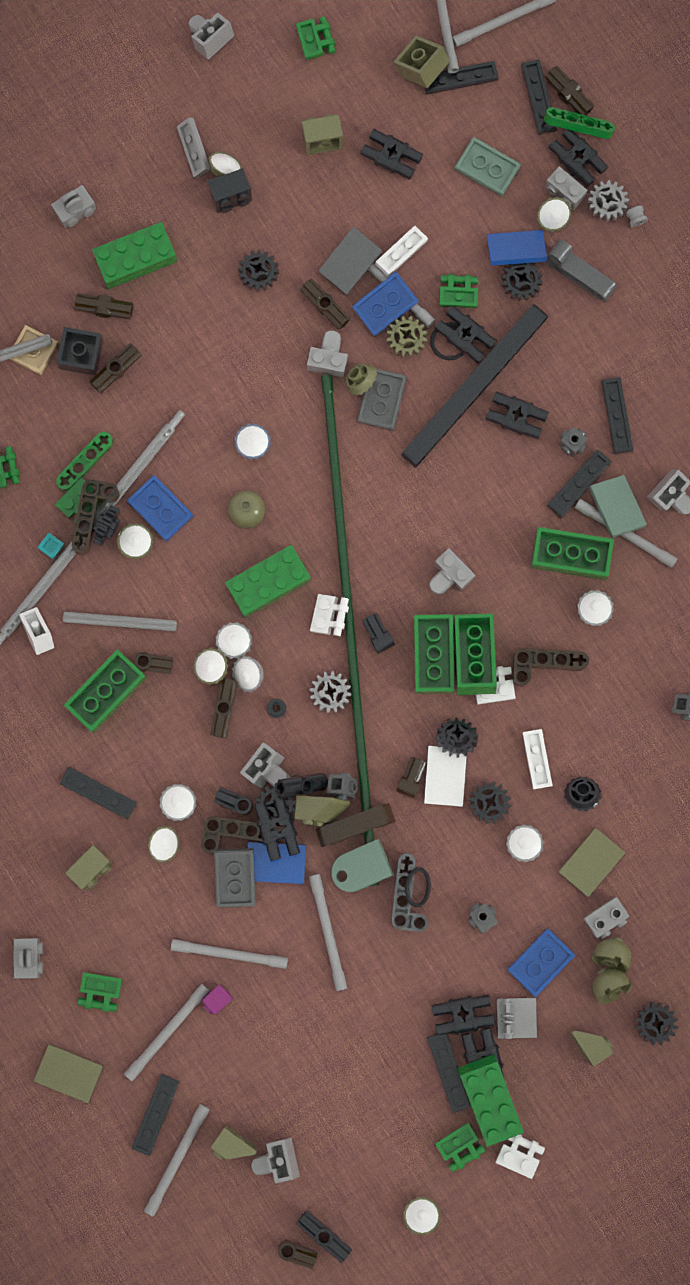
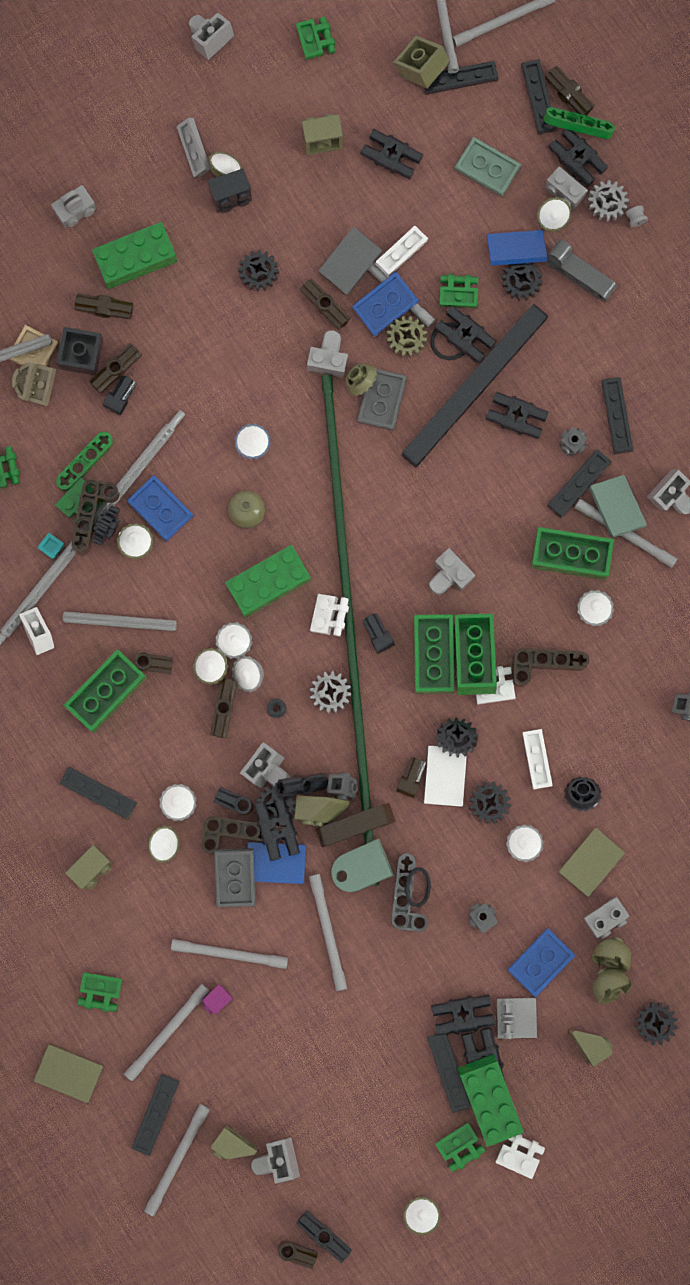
(27, 958): light grey brick -> none
(34, 382): none -> dark tan slope
(117, 400): none -> black piece

